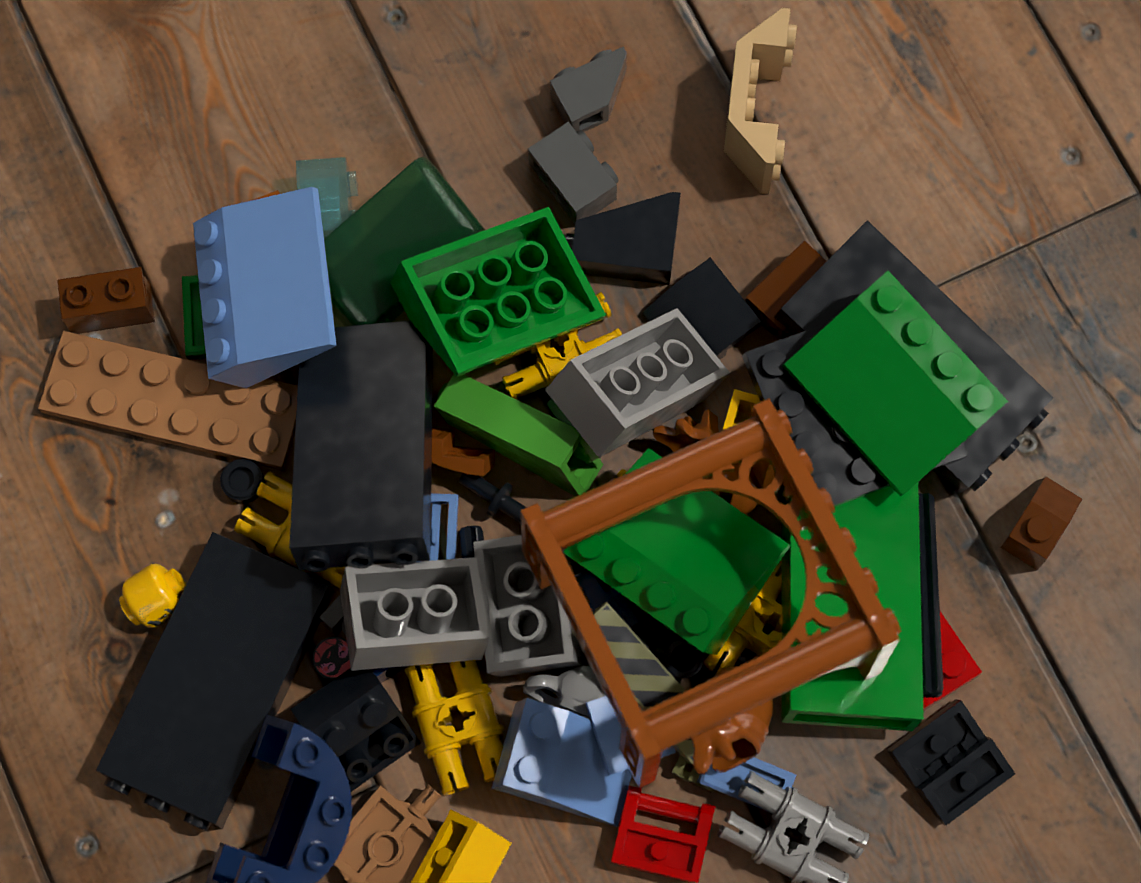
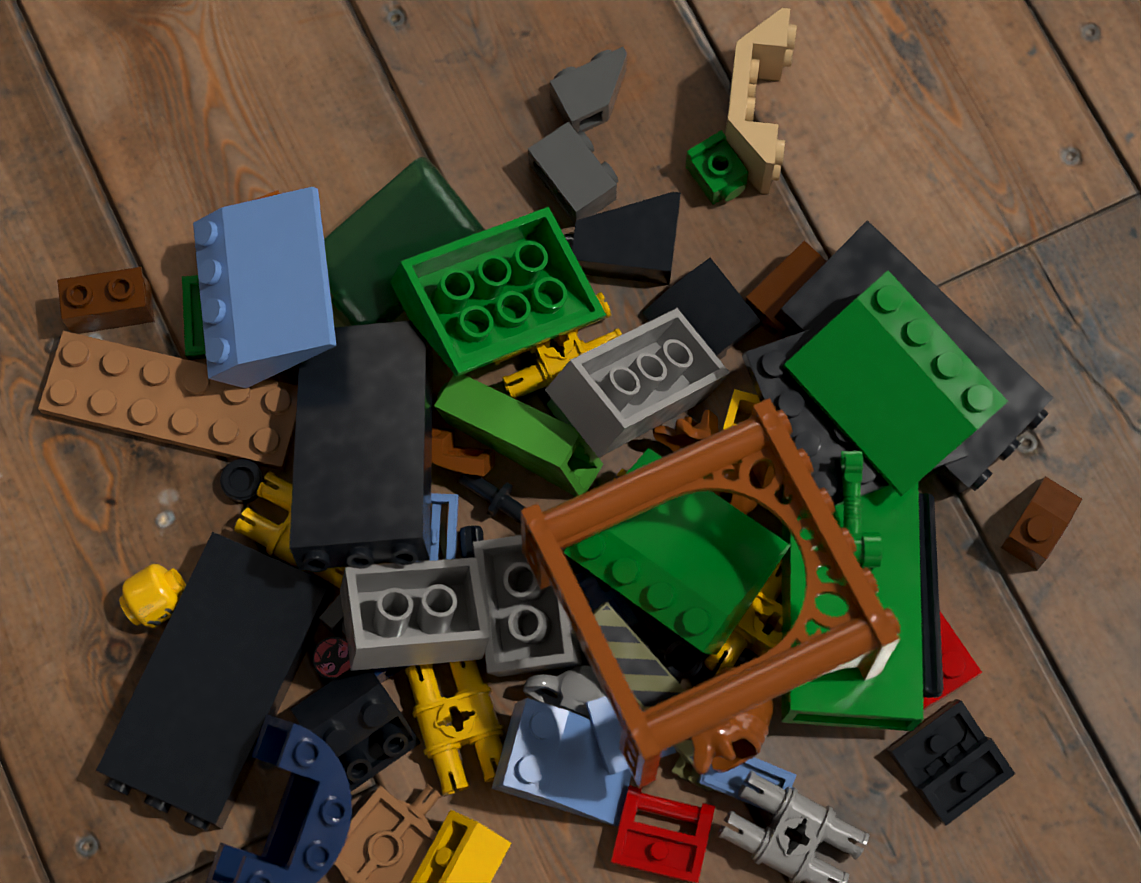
(334, 187): clear light blue brick -> none
(714, 183): none -> green brick
(867, 543): none -> green brick

